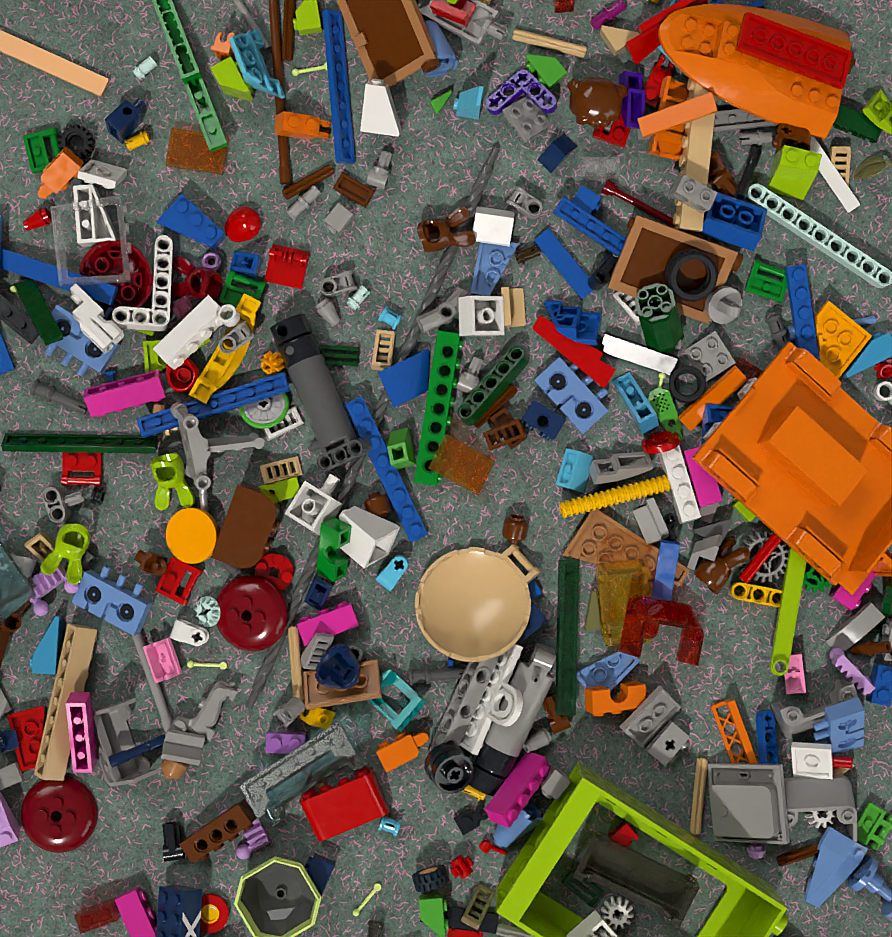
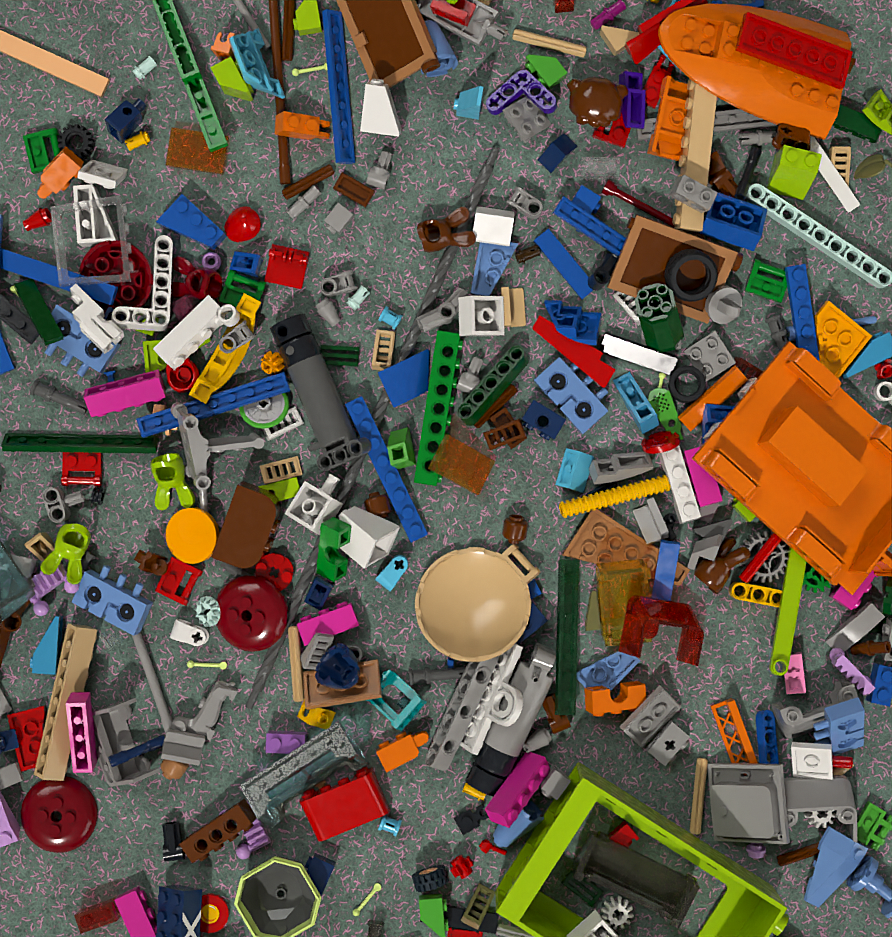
(162, 660): bright pink hinge -> none
(289, 711): light grey piece -> none
(438, 103): bright green piece -> none
(449, 768): black wheel -> none
(677, 115): orange tile -> none

